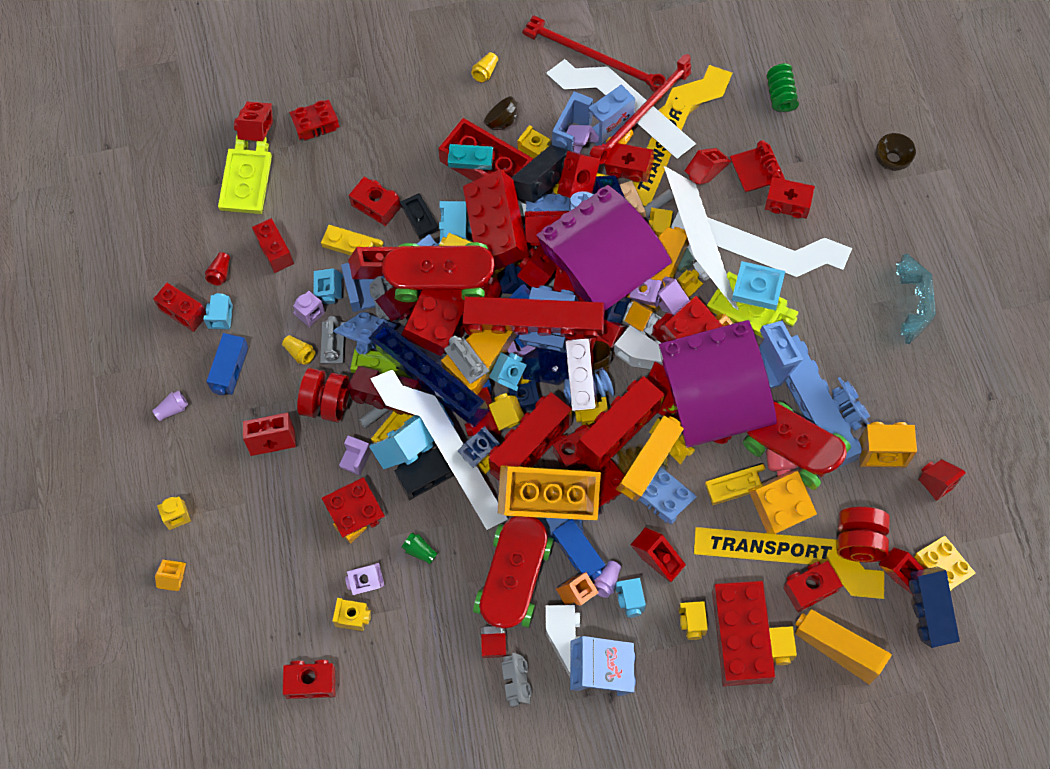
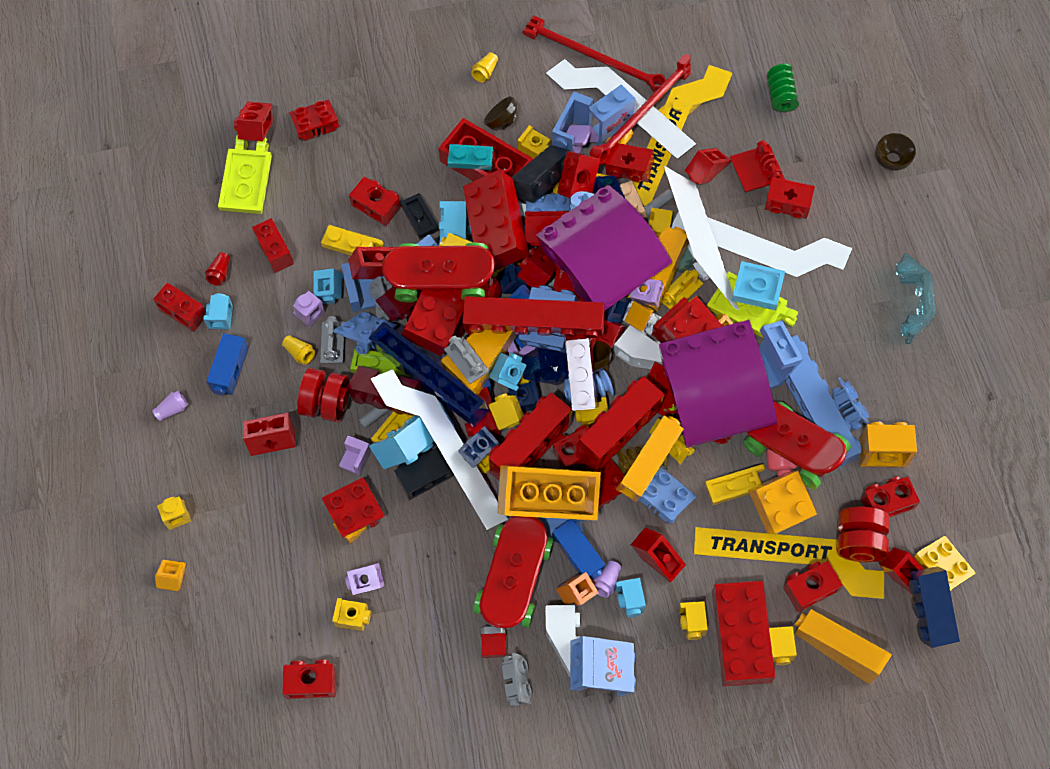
(419, 548): green cone -> none
(672, 296): lavender panel -> none
(892, 503): none -> red brick
(940, 478): red slope -> none

